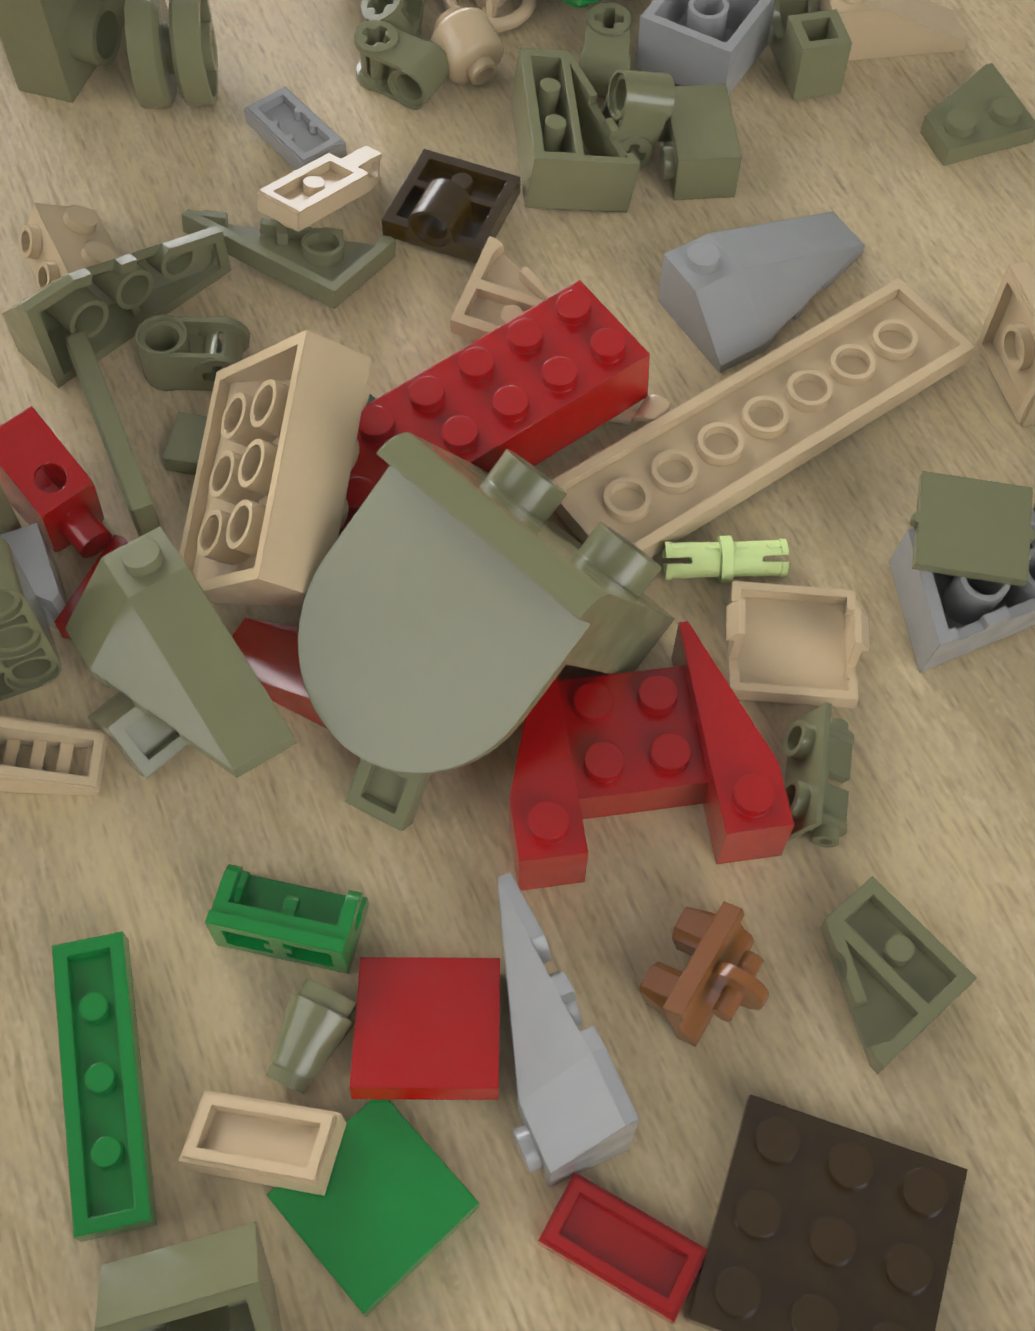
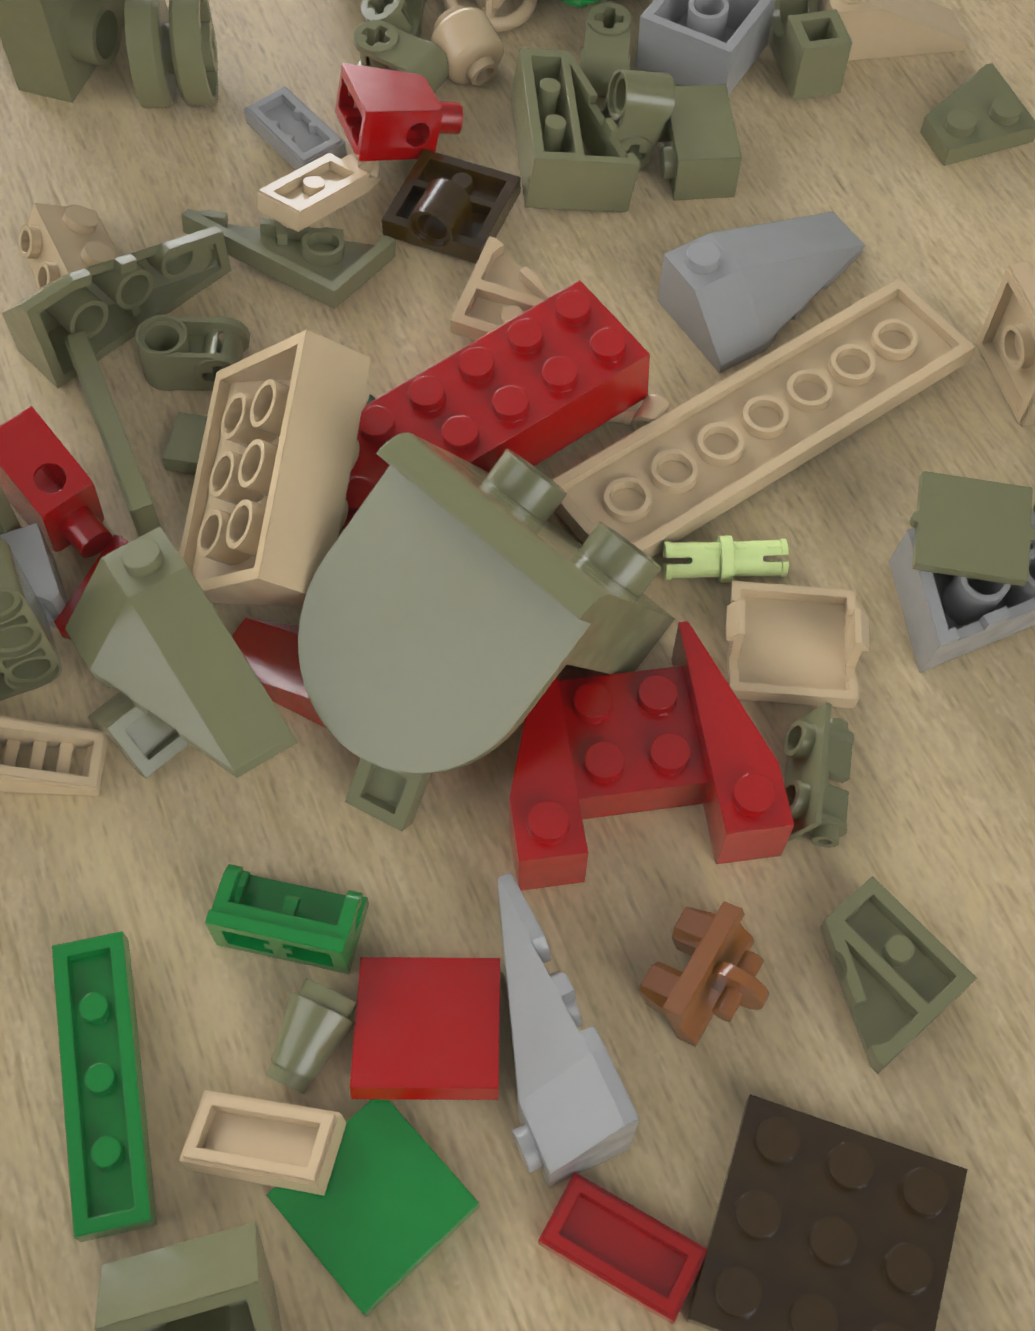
(392, 113): none -> red torso

